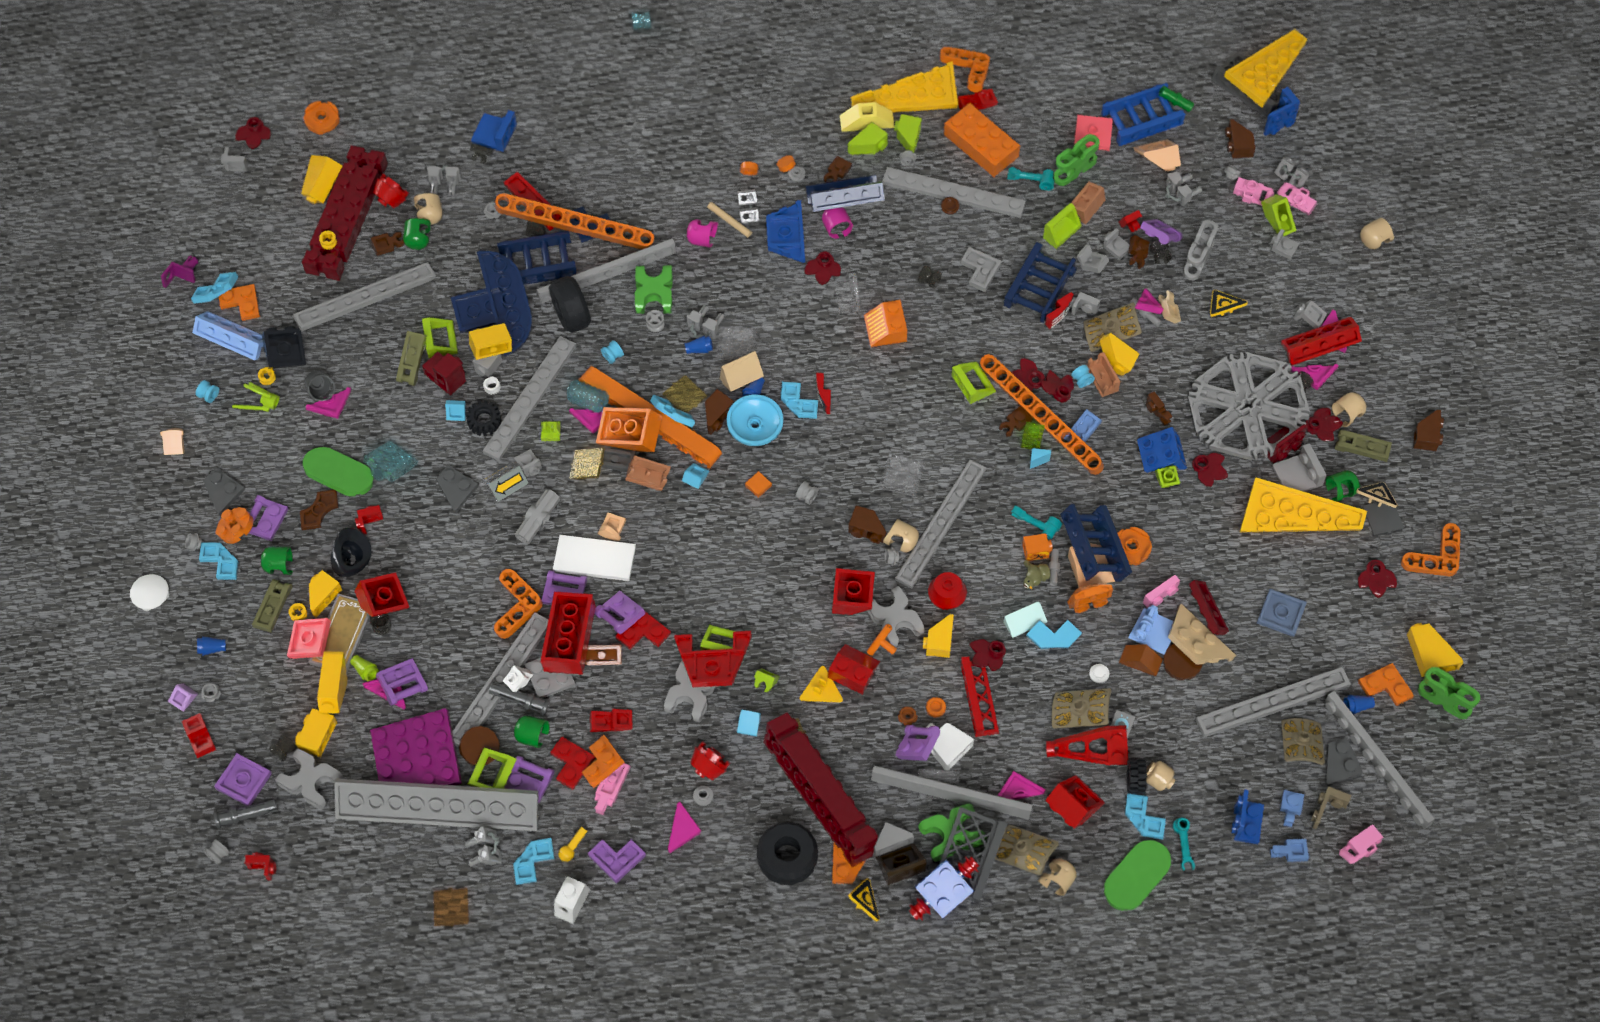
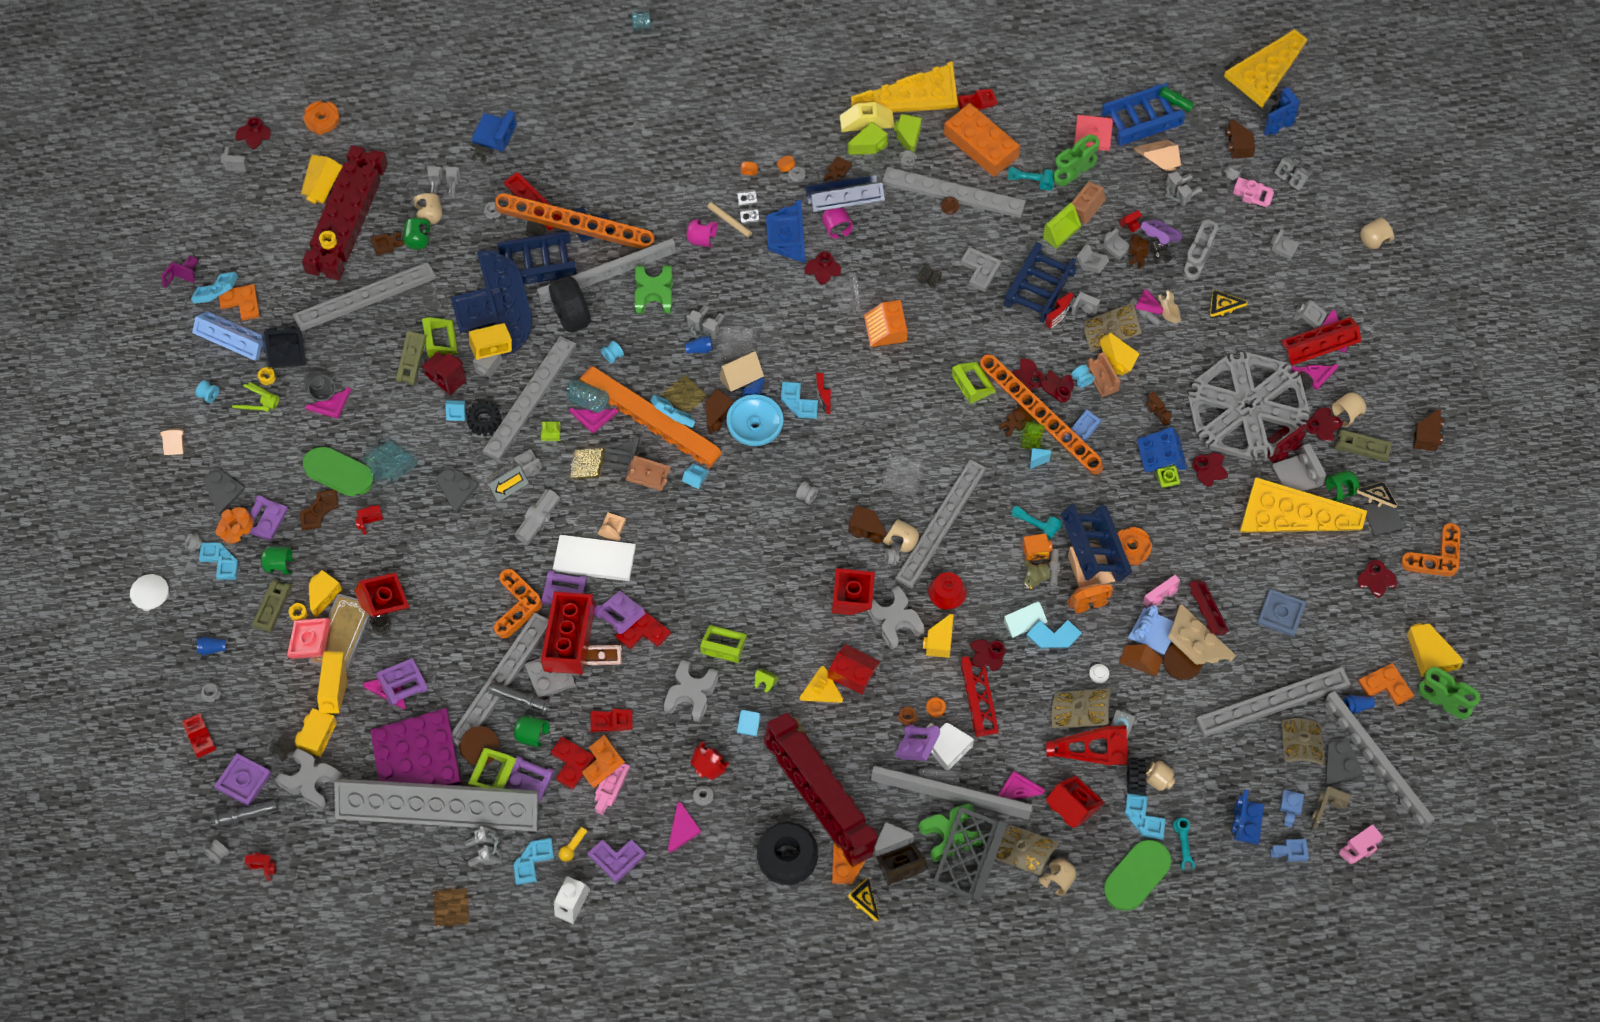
(182, 696): lavender slope -> none
(348, 543): black hat -> none
(365, 668): lime cone -> none
(389, 192): red cone -> none
(490, 380): white axle -> none
(517, 678): white bracket -> none
(629, 428): orange slope -> none
(655, 316): light grey wheel -> none
(713, 667): red wing -> none
(758, 484): orange tile -> none
(880, 641): orange piece -> none
(944, 888): plate -> none
(948, 55): orange beam -> none
(1279, 214): lime slope -> none
(1297, 198): bright pink piece -> none

